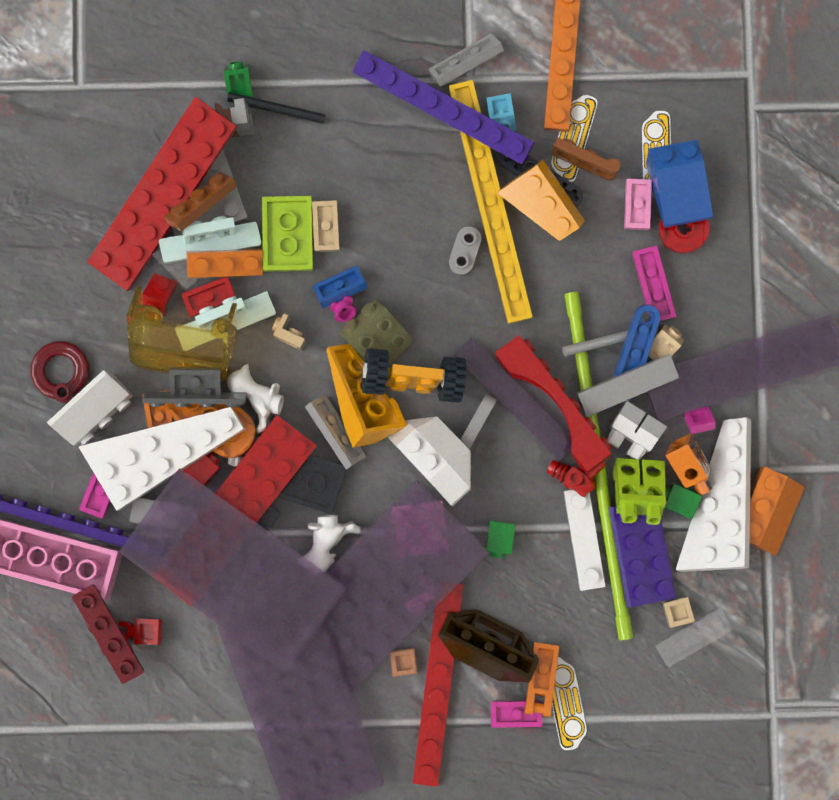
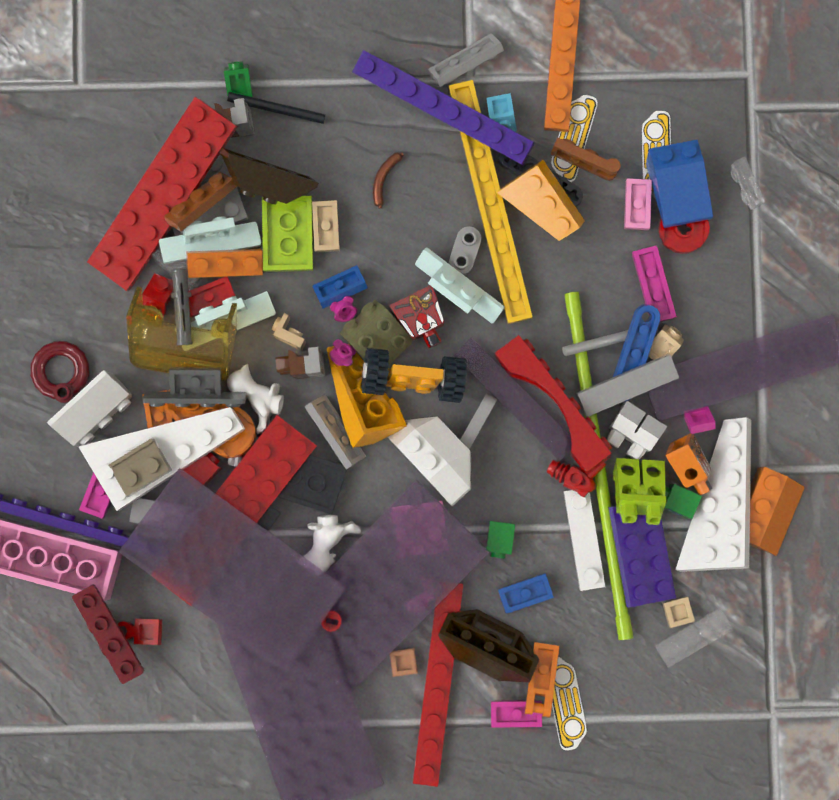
(140, 467): none -> dark tan plate
(180, 277): none -> dark grey pin
(266, 179): none -> dark brown wedge
(302, 366): none -> hips
(331, 627): none -> red hinge
(342, 358): none -> dark pink plate
(380, 178): none -> copper piece
(420, 315): none -> torso
(458, 287): none -> light aqua bracket
(525, 593): none -> blue plate
(750, 191): none -> clear plate

